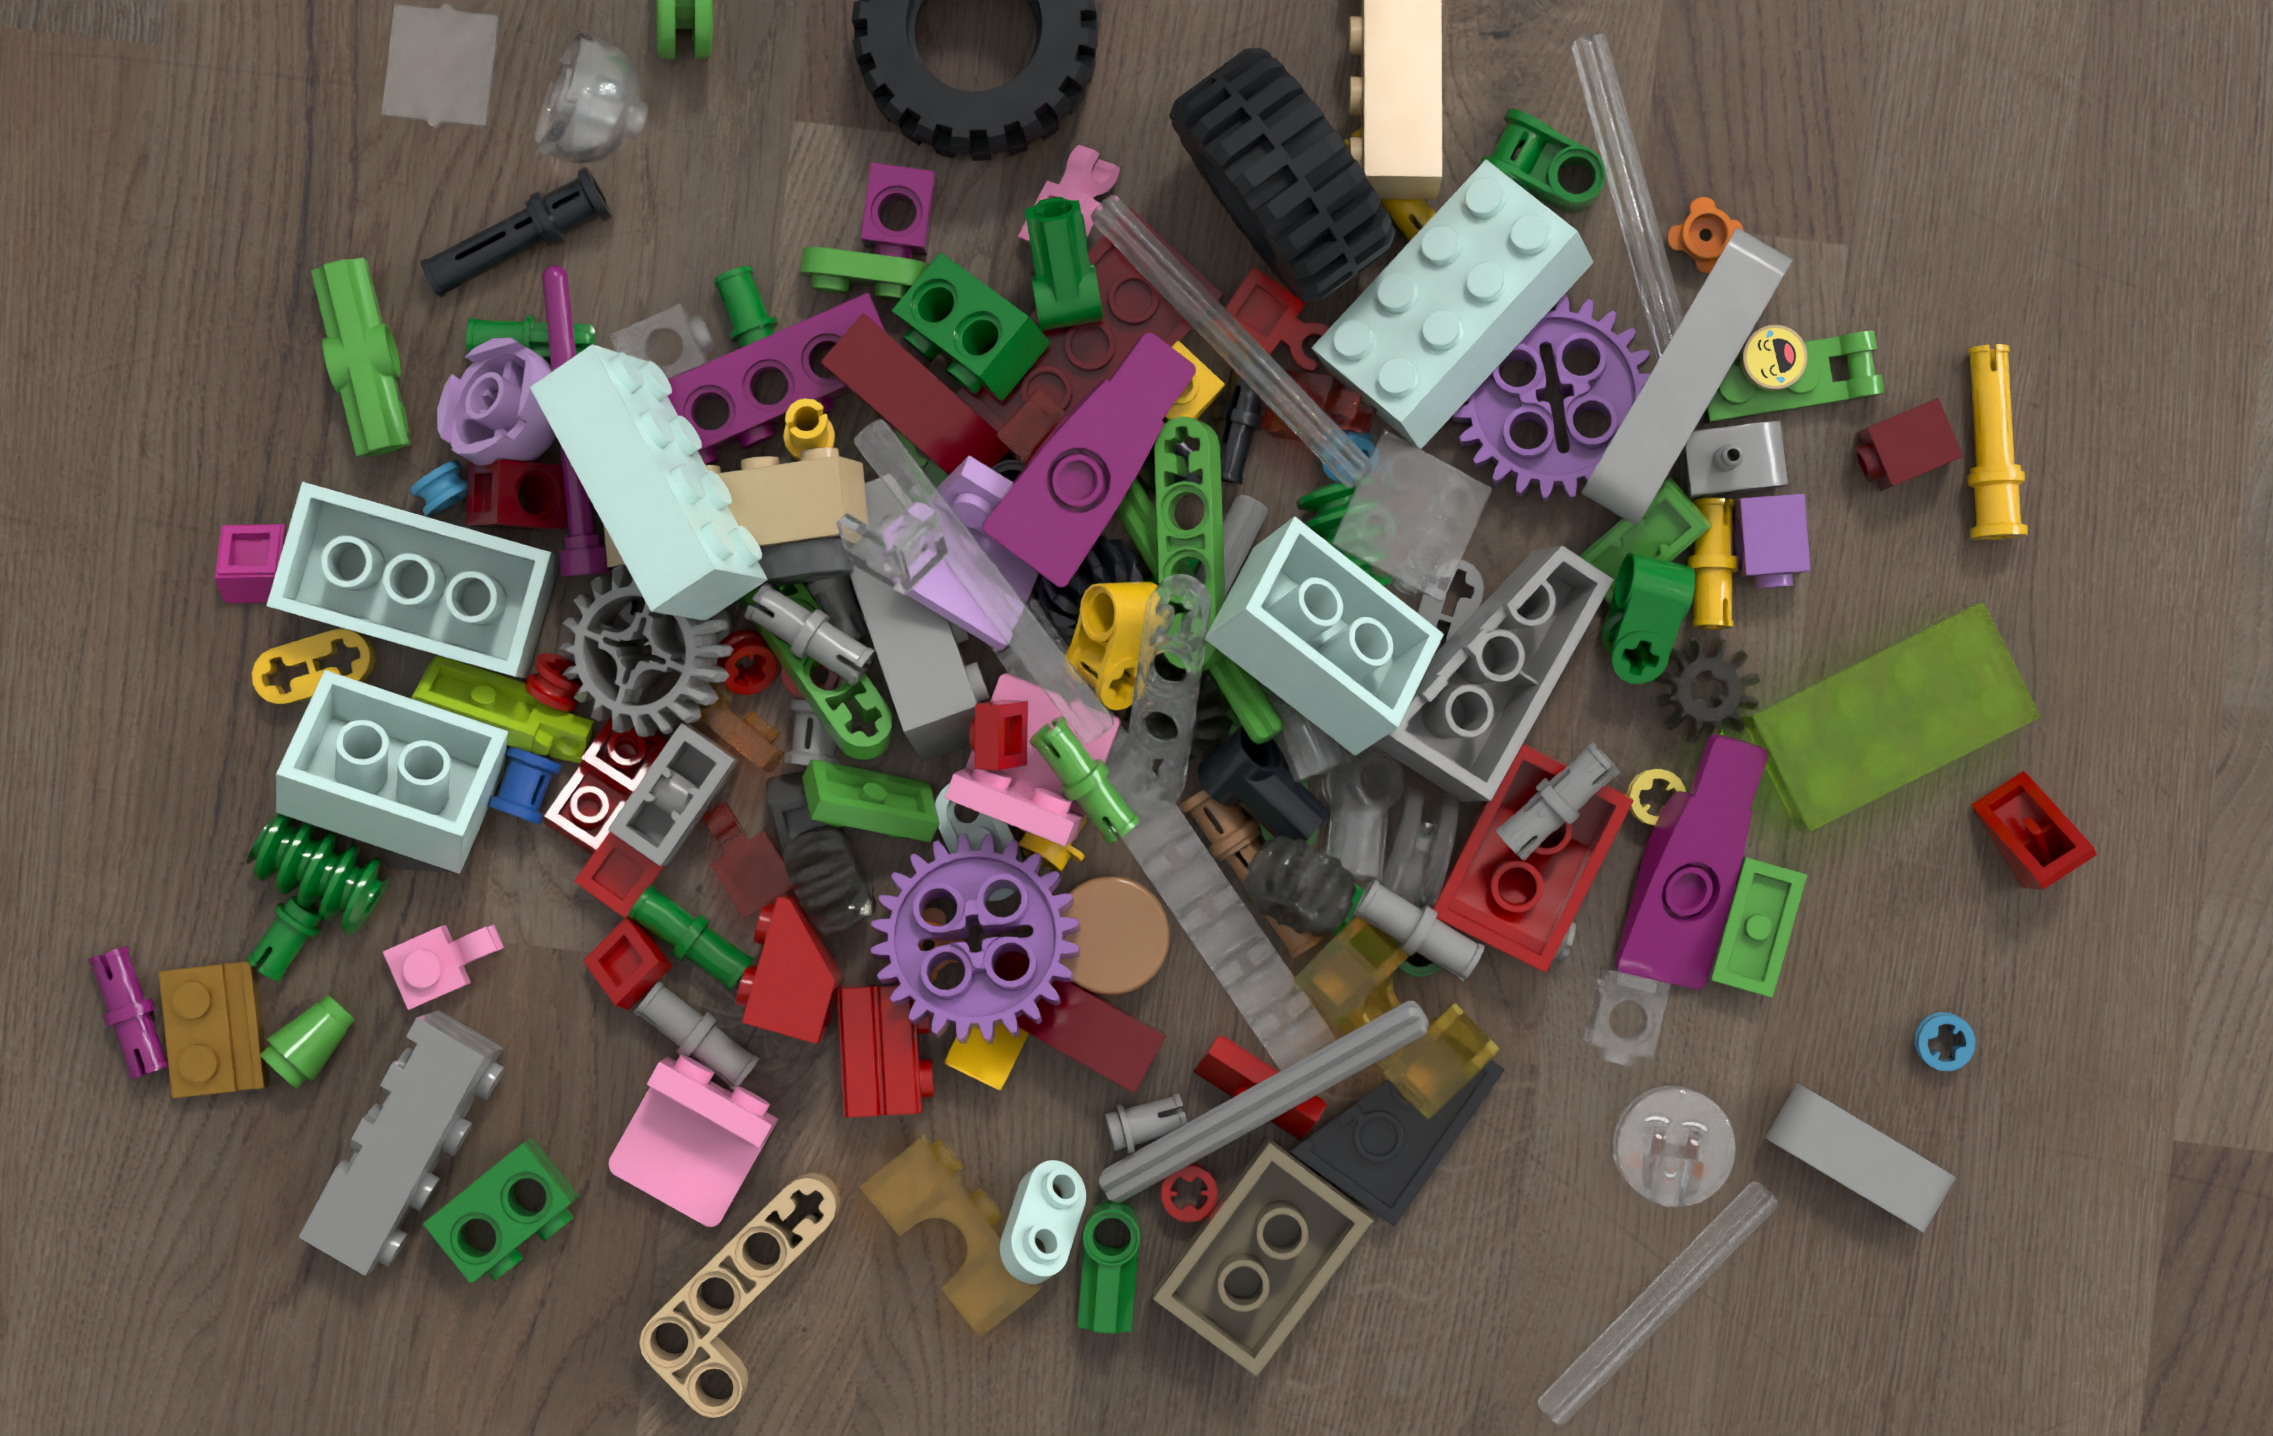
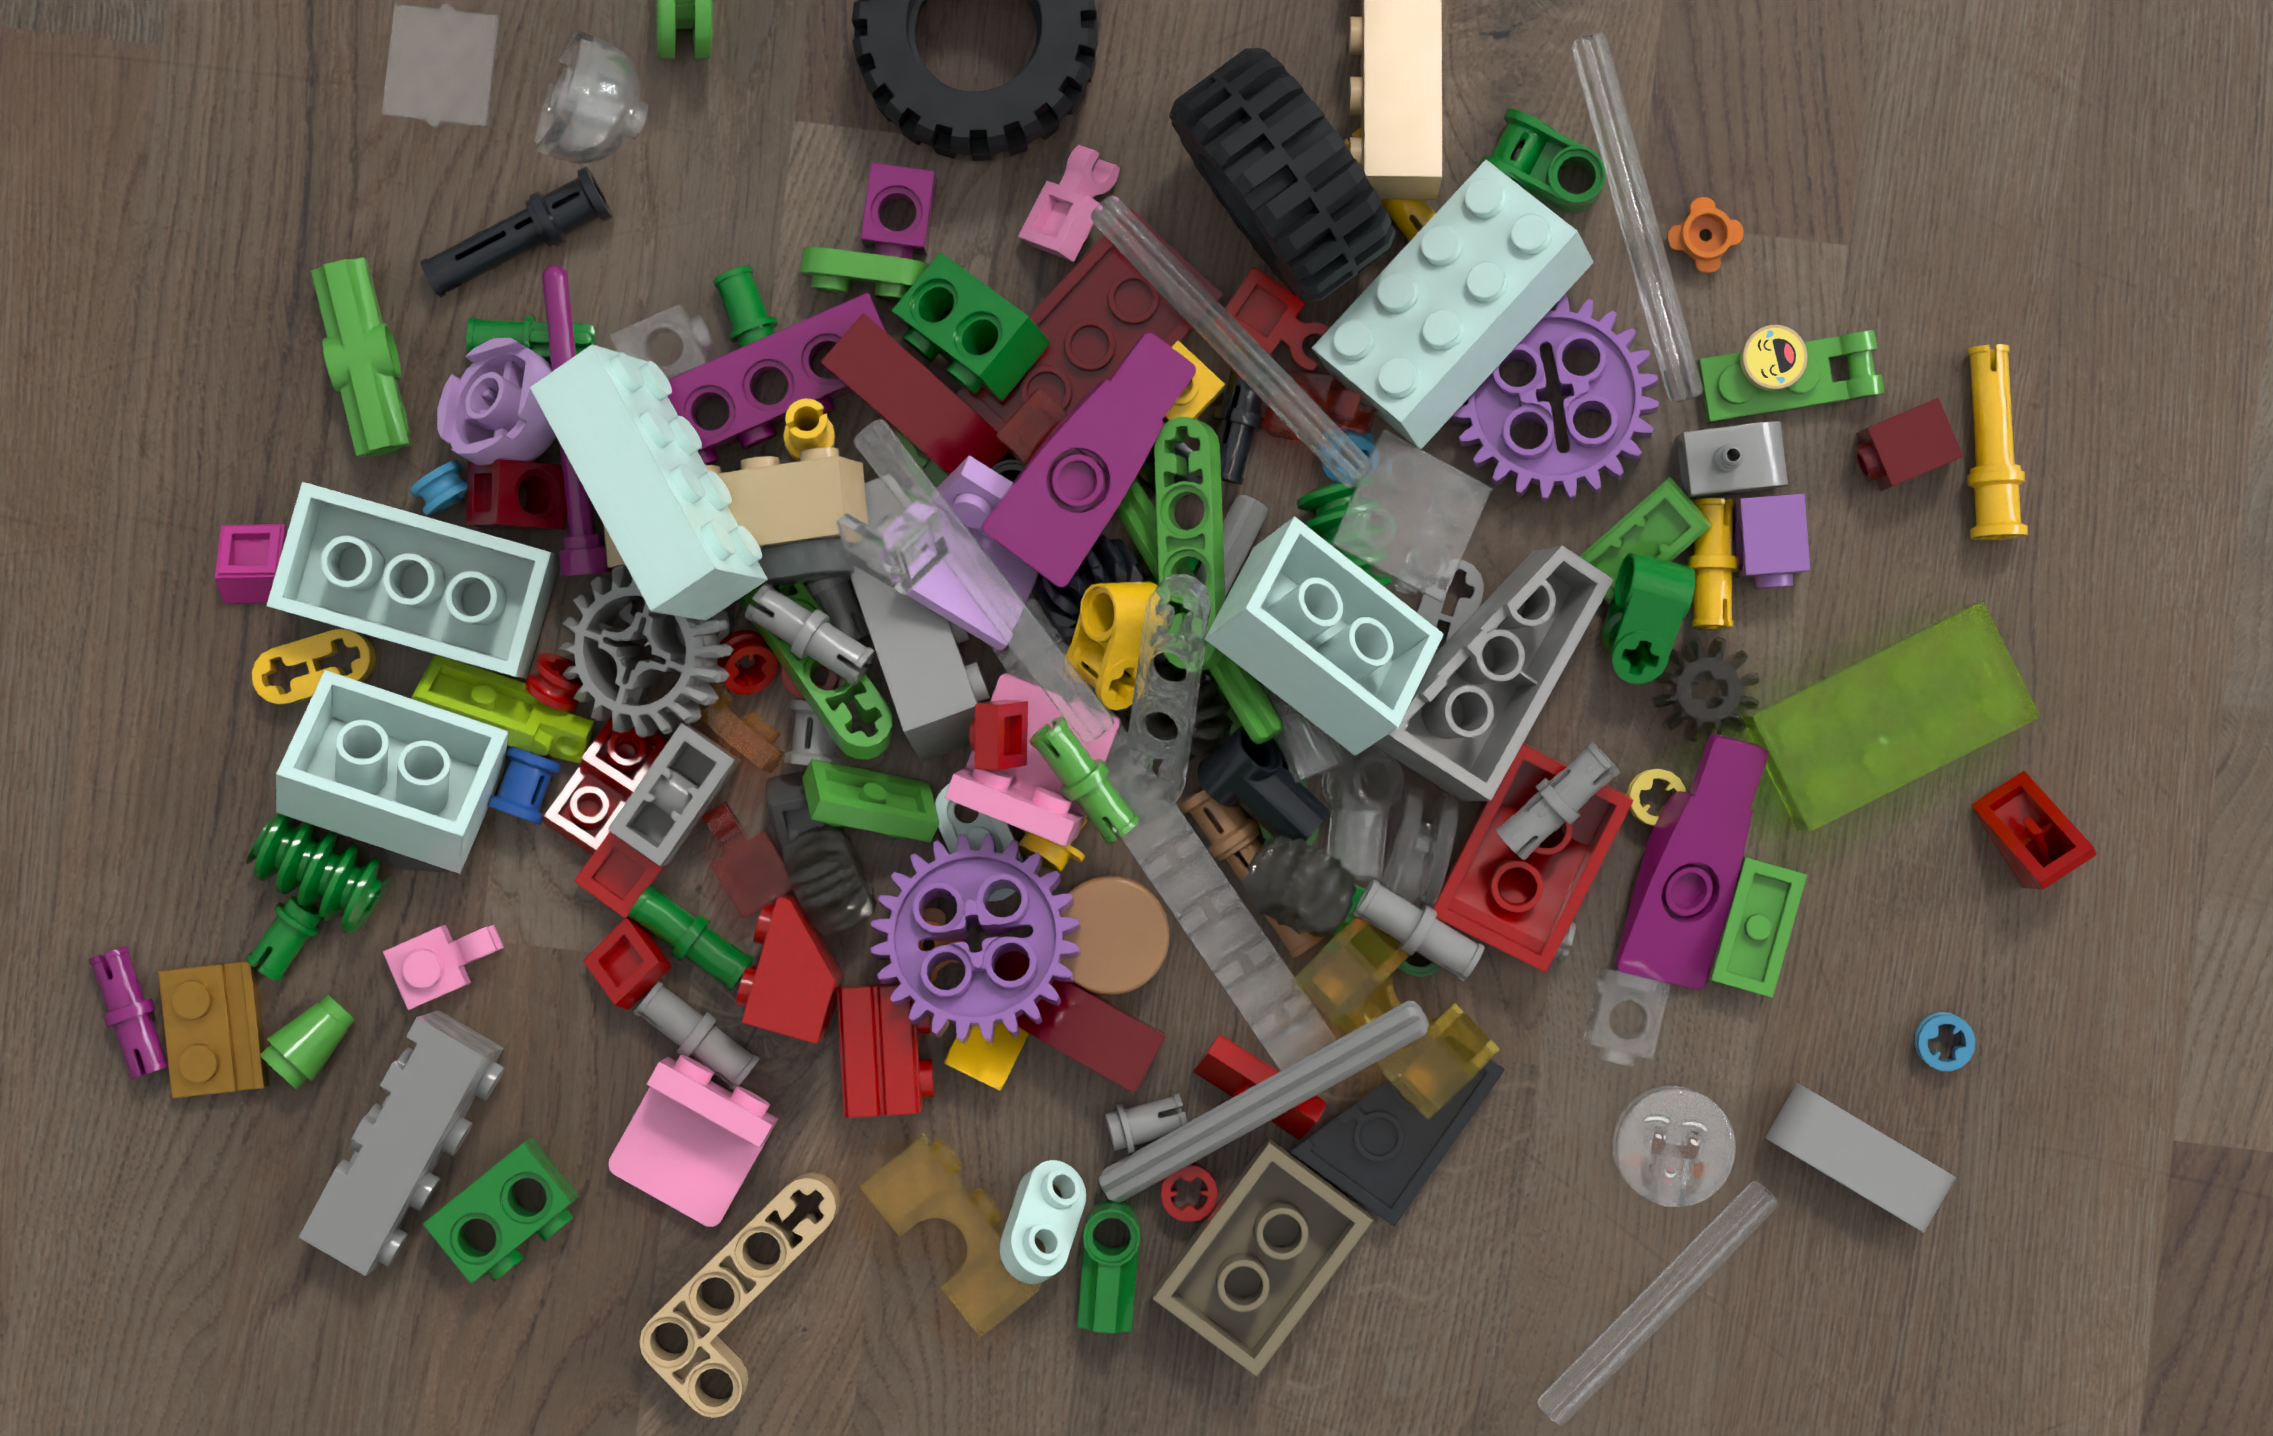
(1063, 277): green piece -> none
(1686, 376): light grey beam -> none

